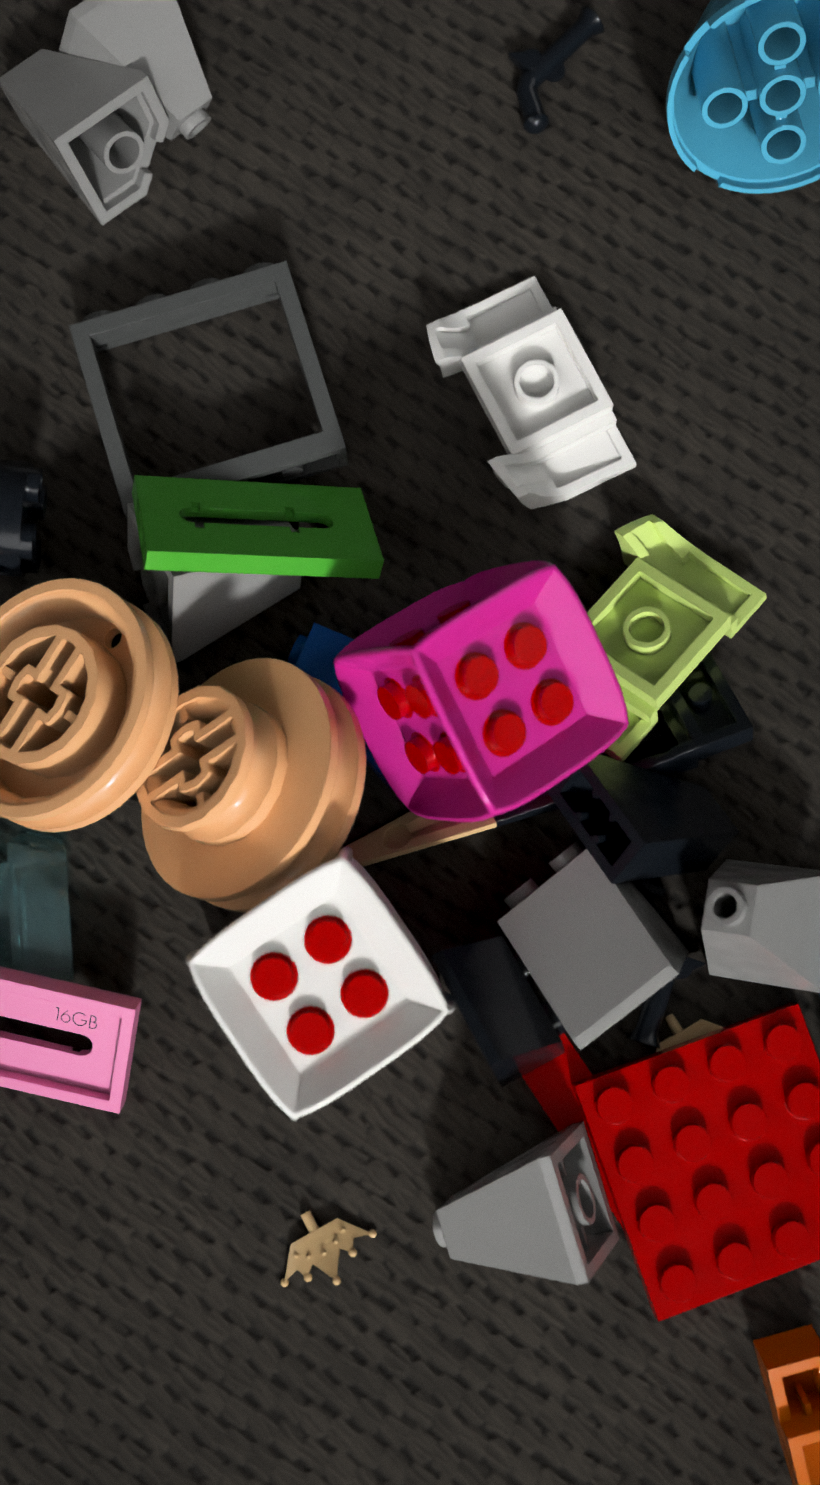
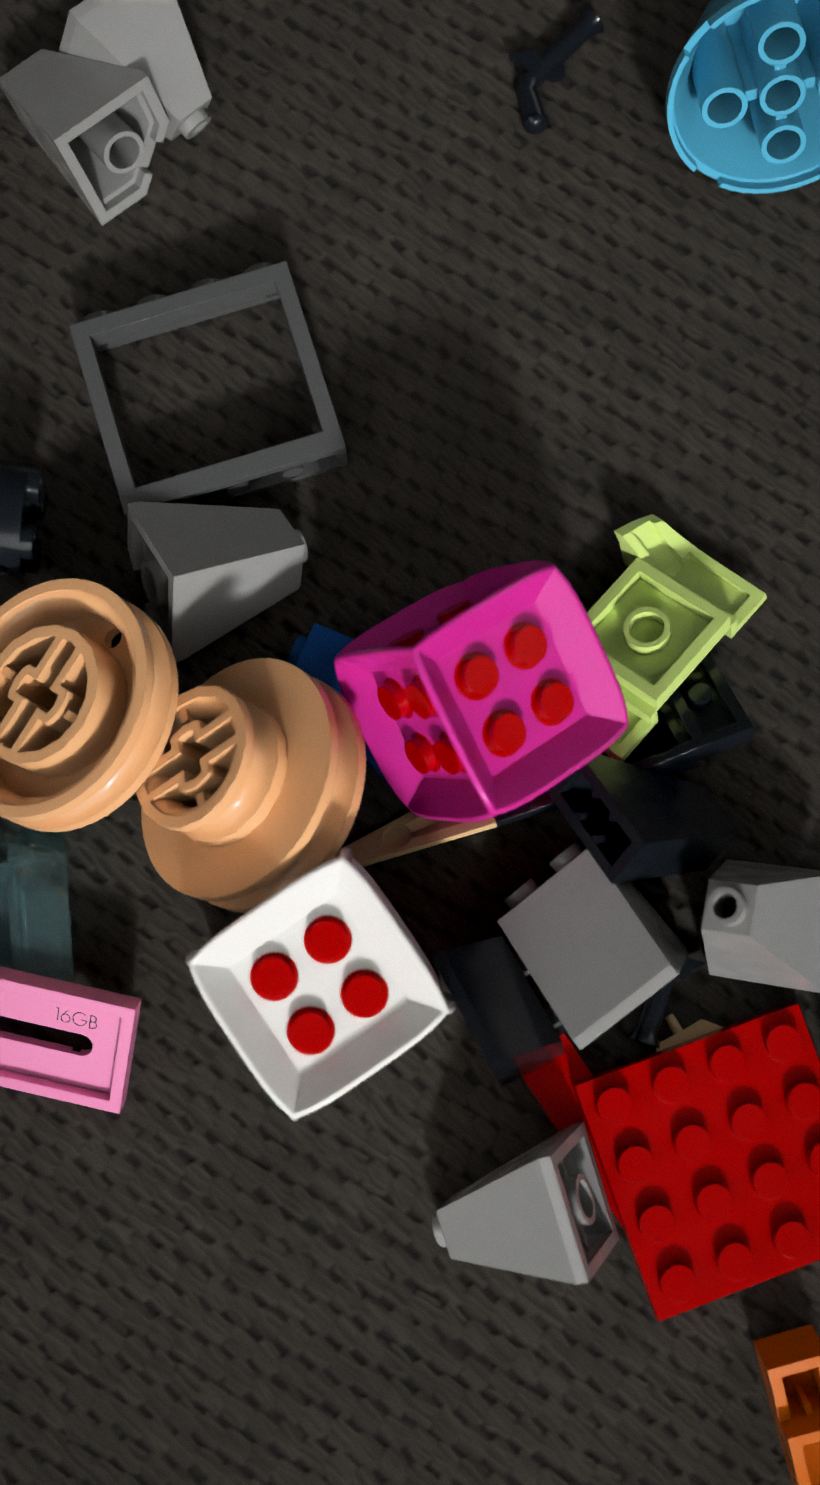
(174, 544): bright green piece -> none
(322, 1248): tan piece -> none
(535, 394): white piece -> none

